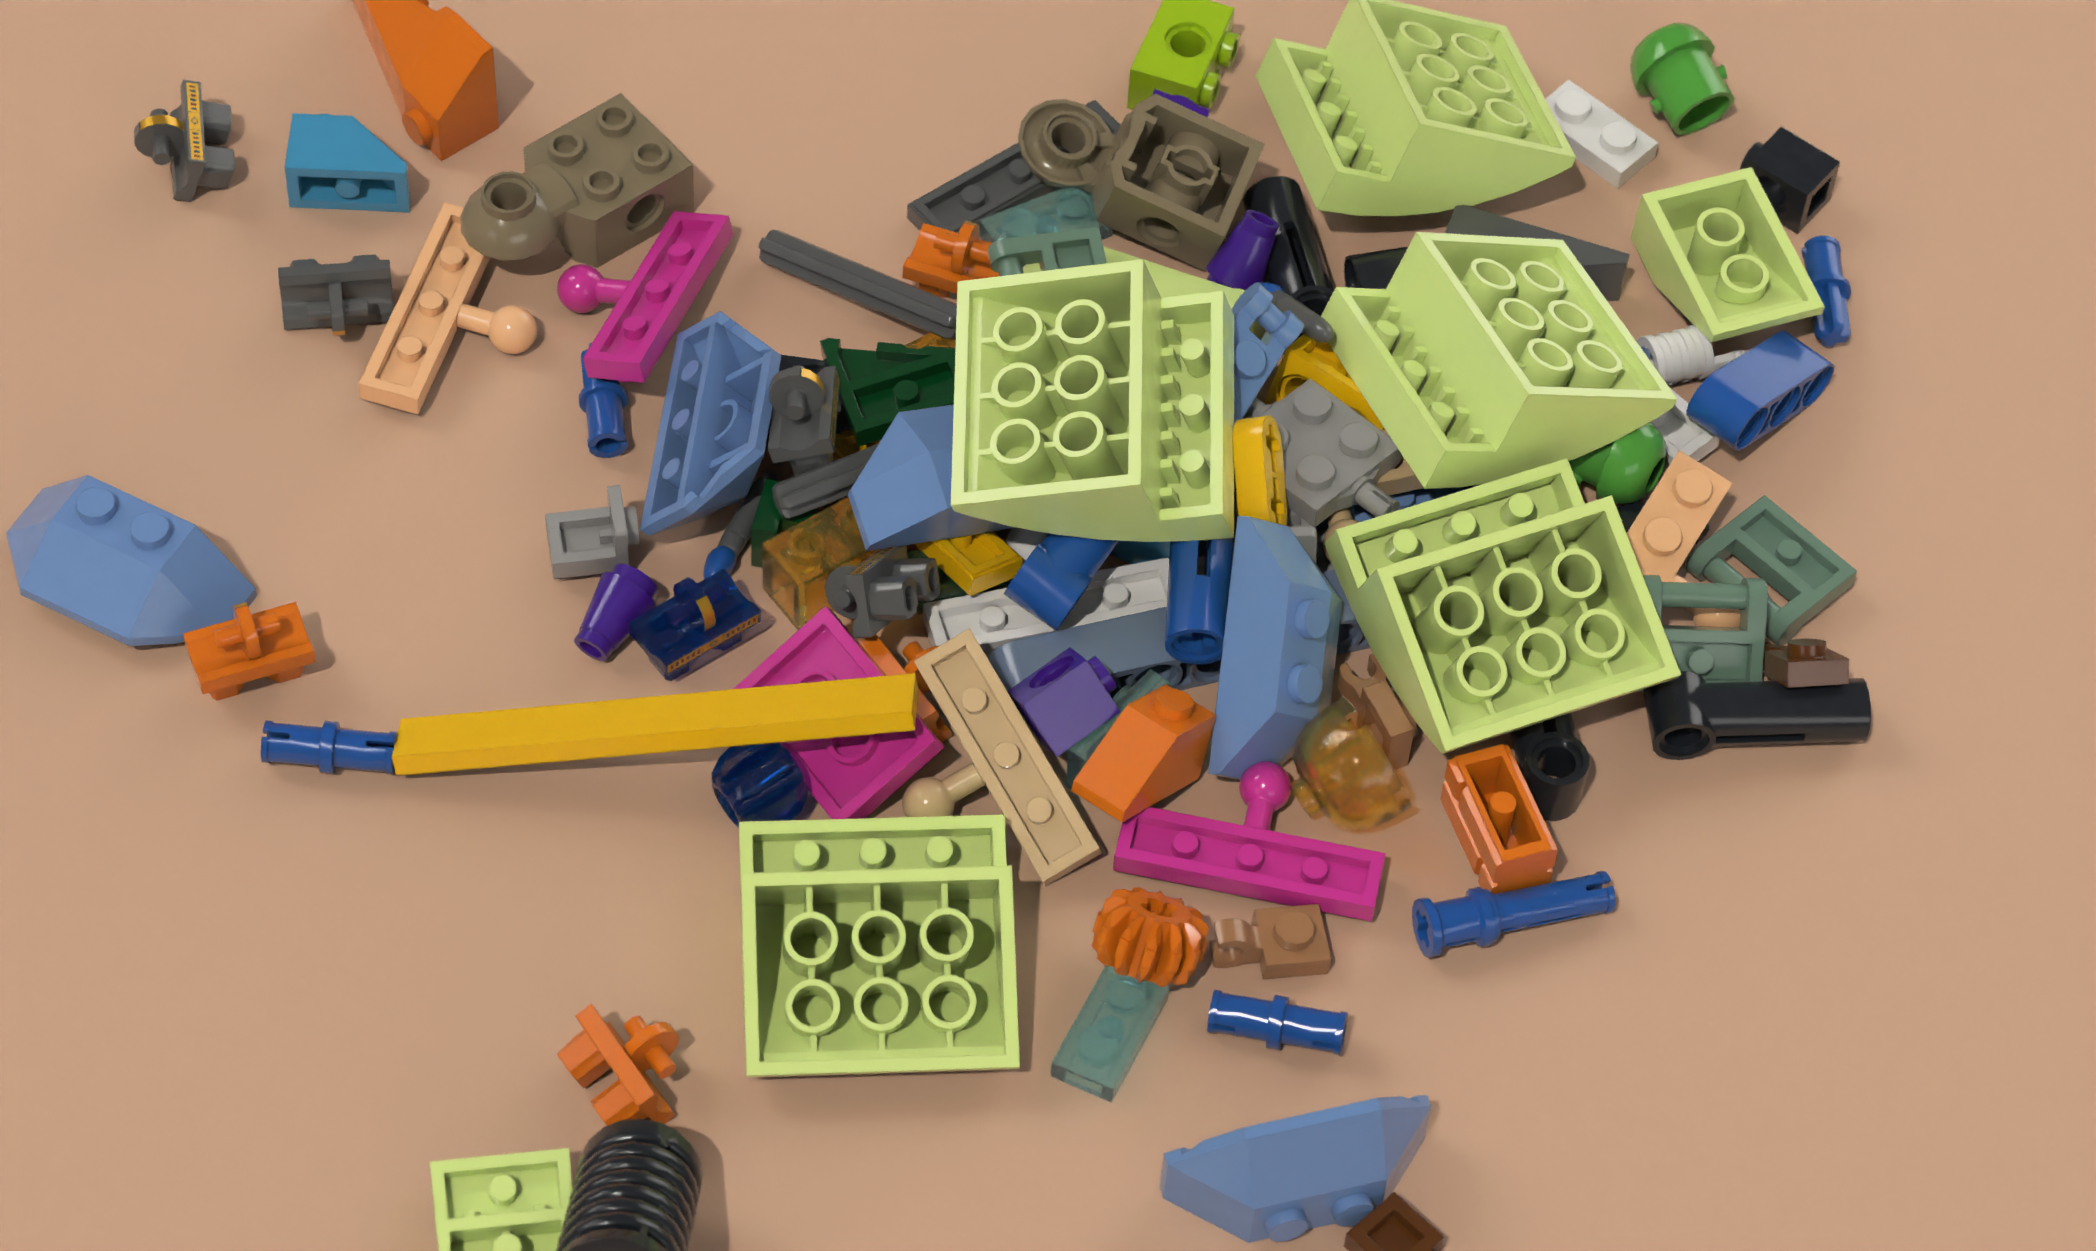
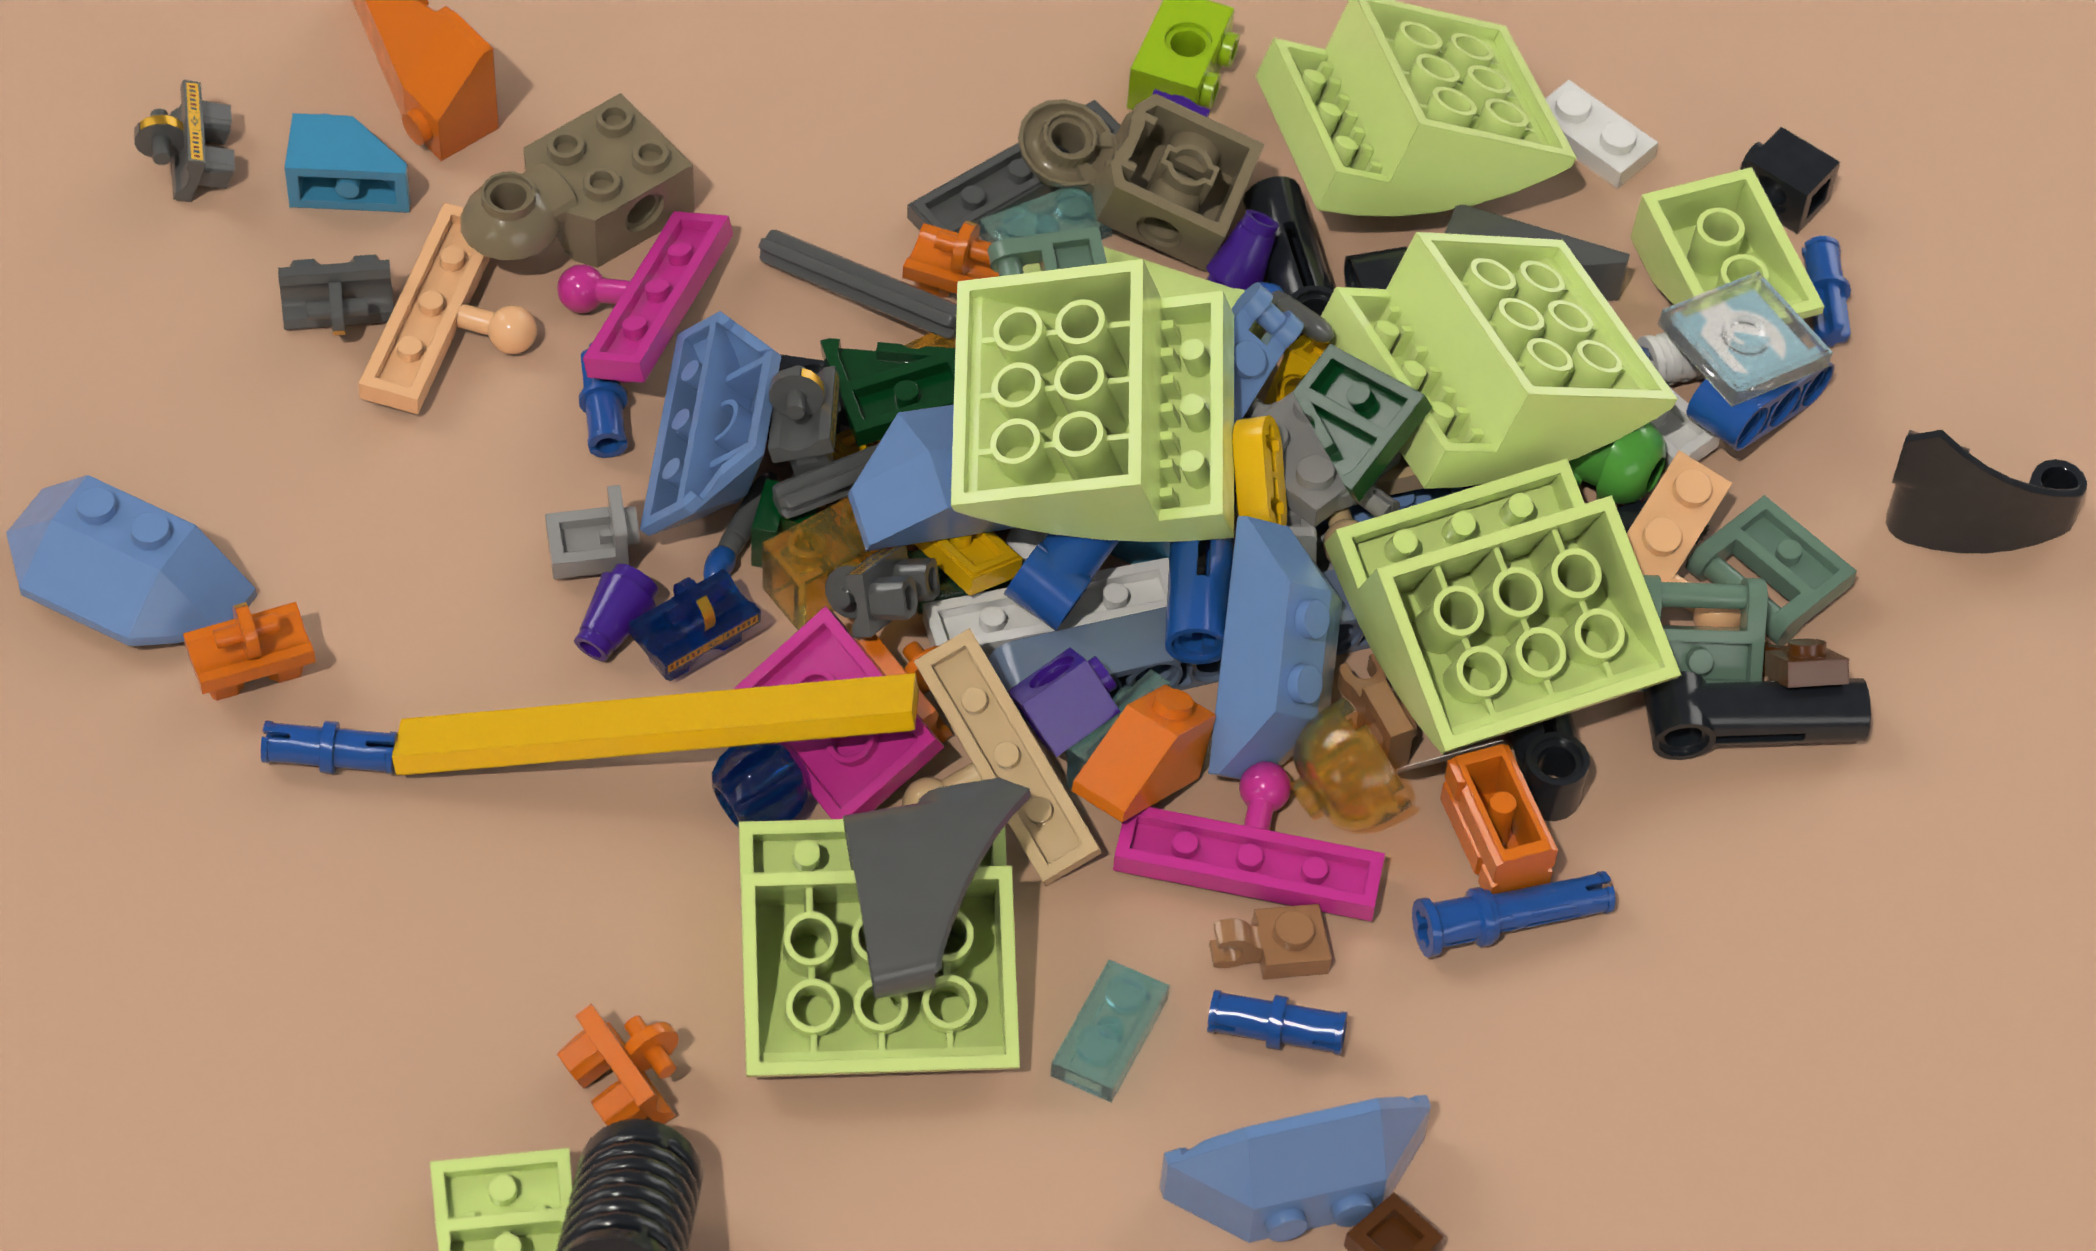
(915, 872): none -> dark grey panel
(1149, 936): orange gear -> none
(1358, 415): none -> wing
(1443, 758): none -> white sticker
(1680, 76): bright green piece -> none
(1745, 338): none -> clear tile
(1962, 506): none -> black panel

